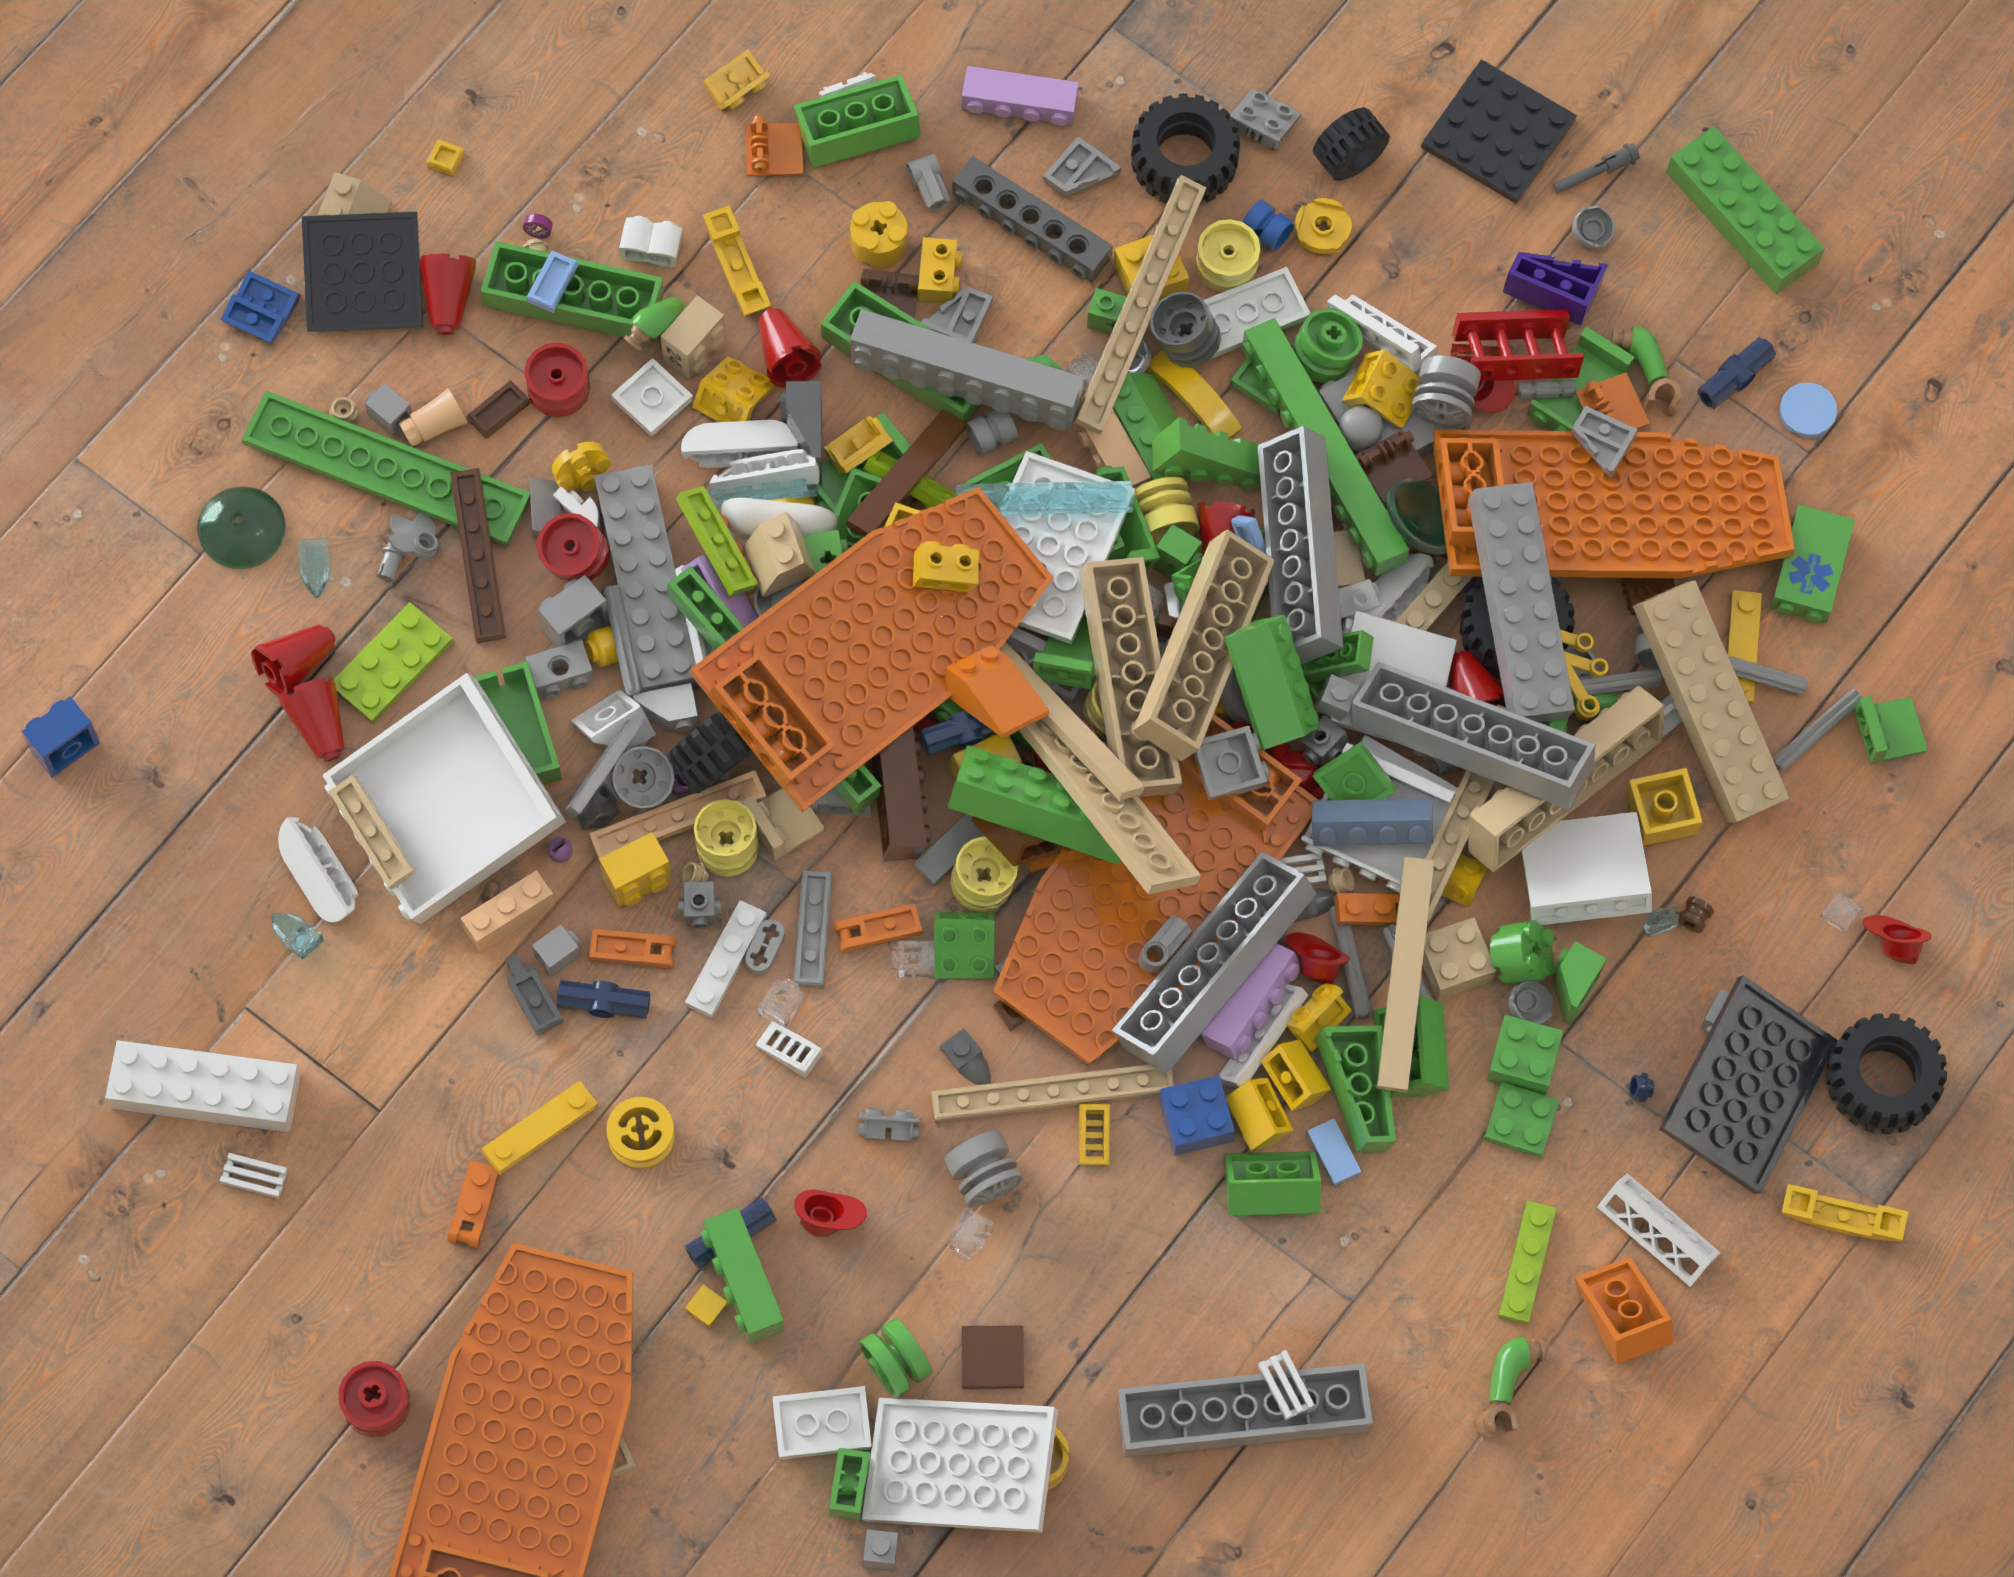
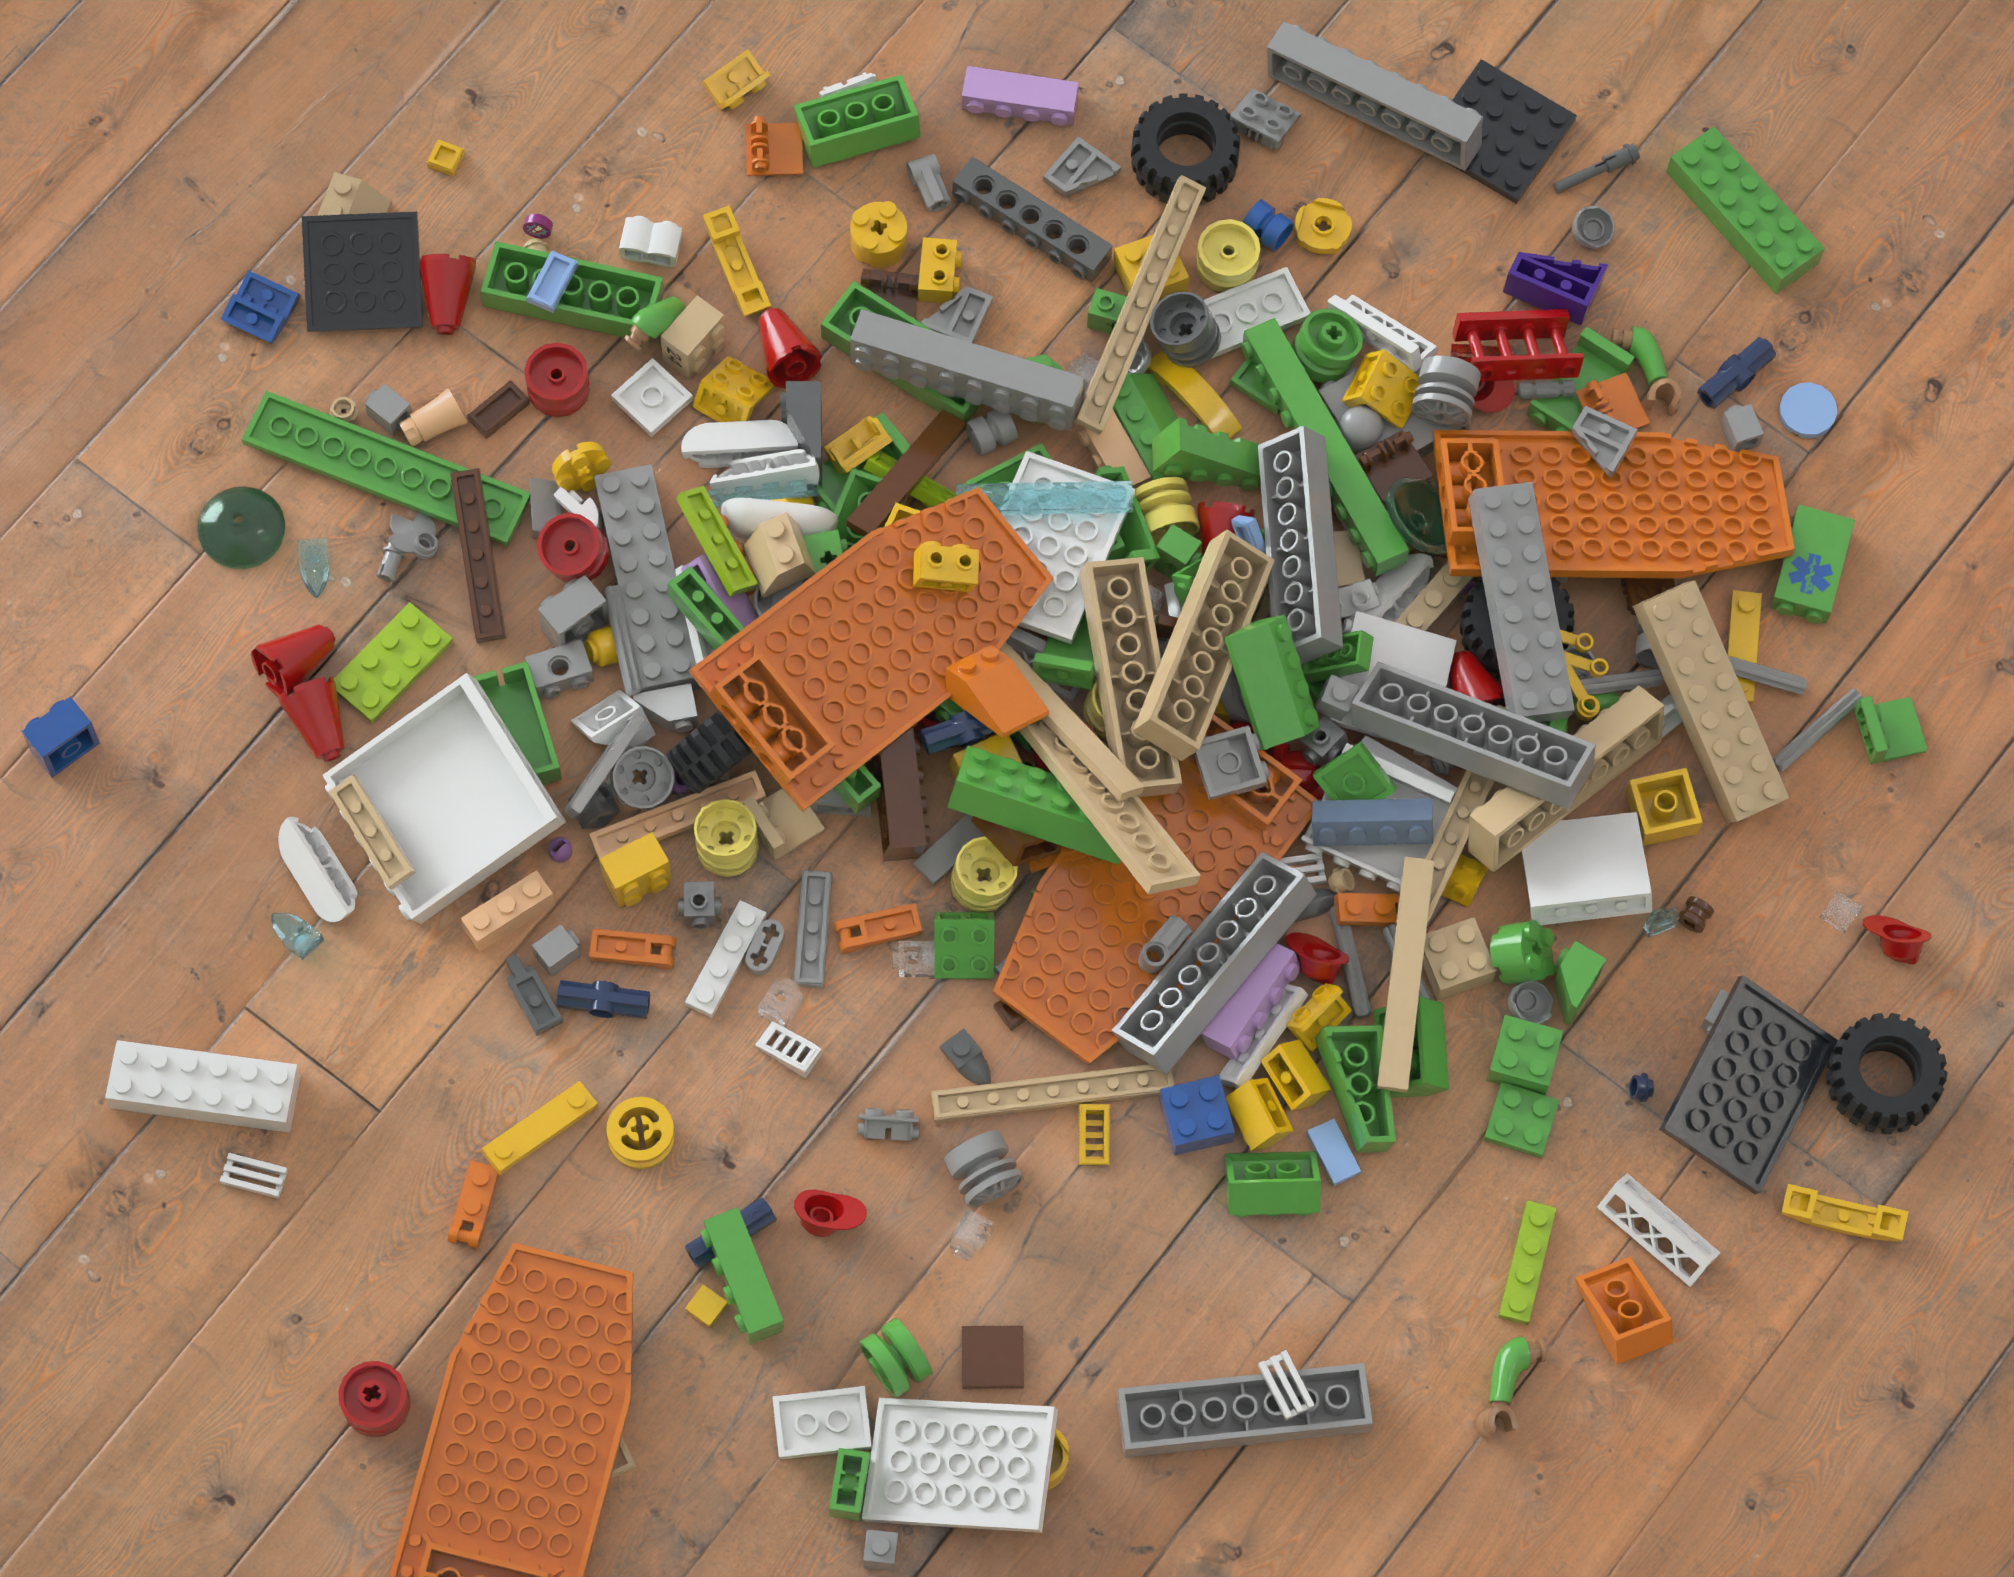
(694, 872): tan plate -> none
(1351, 144): black tyre -> none
(1374, 95): none -> light grey brick
(1741, 427): none -> light grey brick

